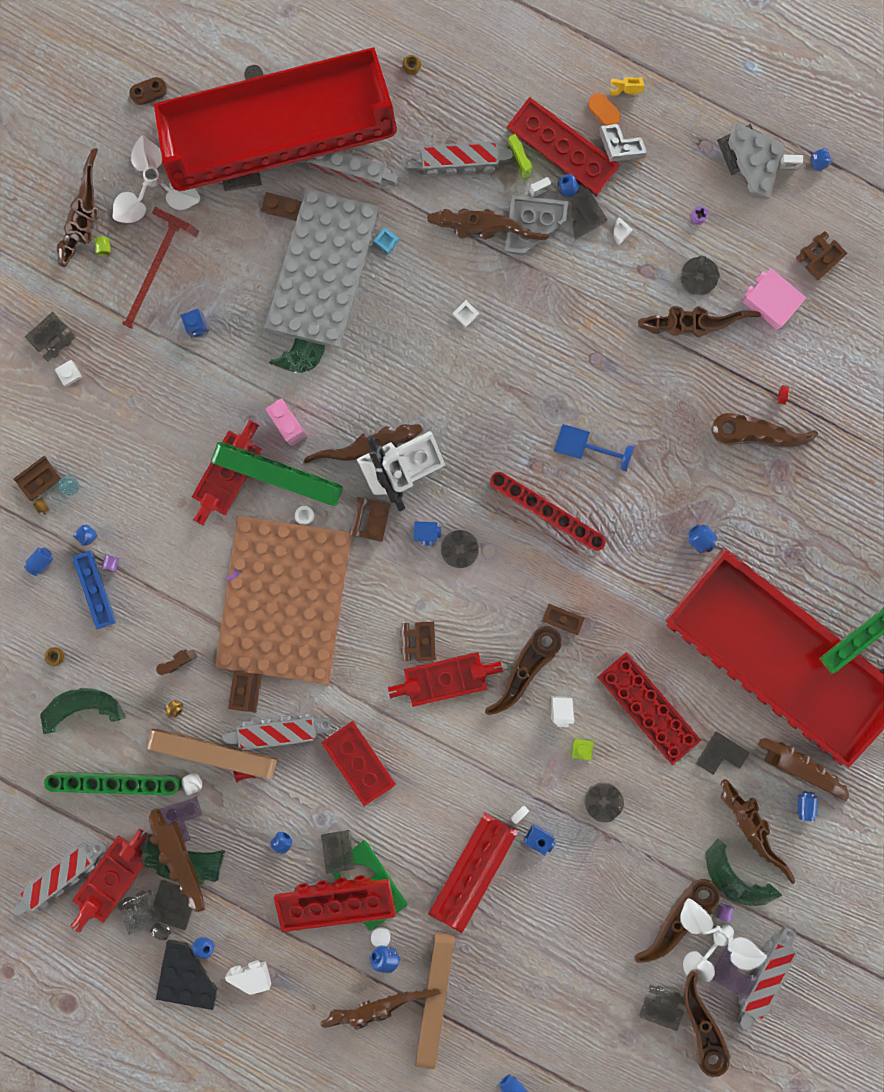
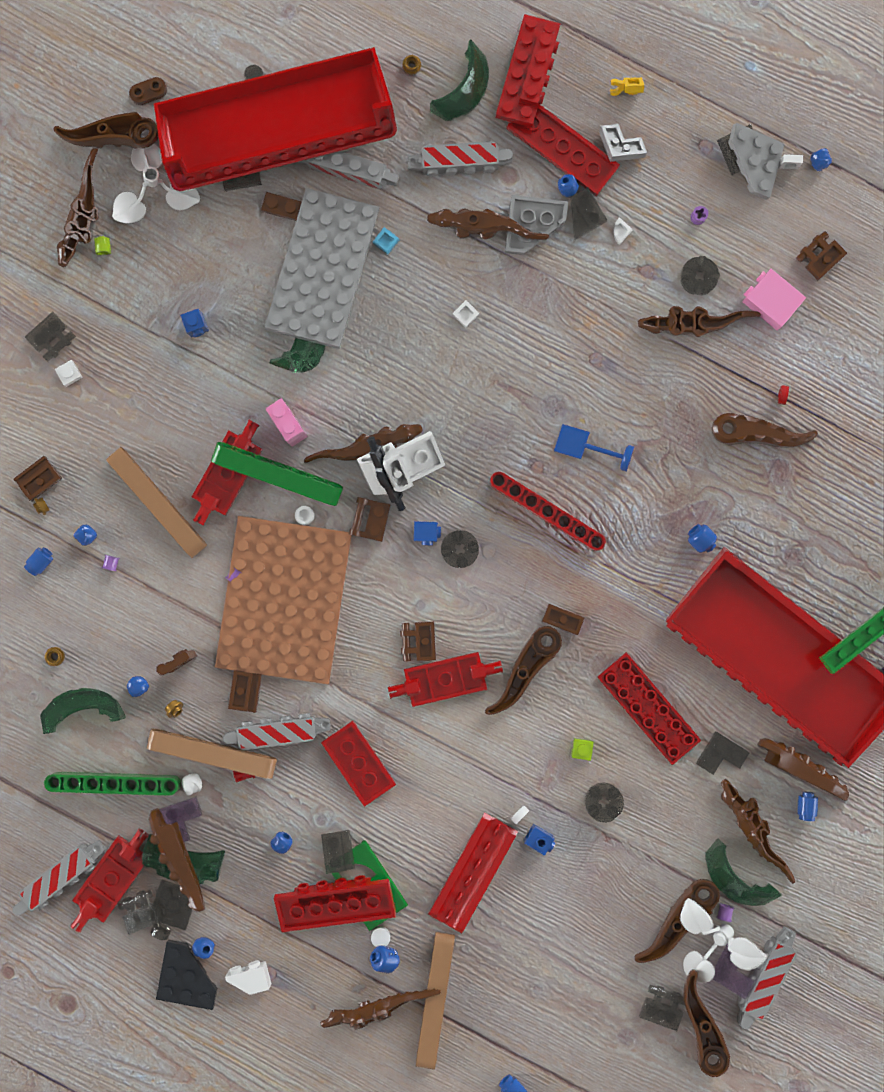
(68, 485): clear light blue tile -> none
(94, 589): blue plate -> none
(113, 130): none -> reddish brown animal
(137, 686): none -> blue piece
(156, 502): none -> medium nougat beam
(174, 225): clear red tile -> none
(469, 91): none -> clear green windscreen
(523, 164): lime plate -> none
(528, 71): none -> red plate
(540, 187): white tile -> none
(562, 711): white slope -> none
(603, 109): orange tile -> none

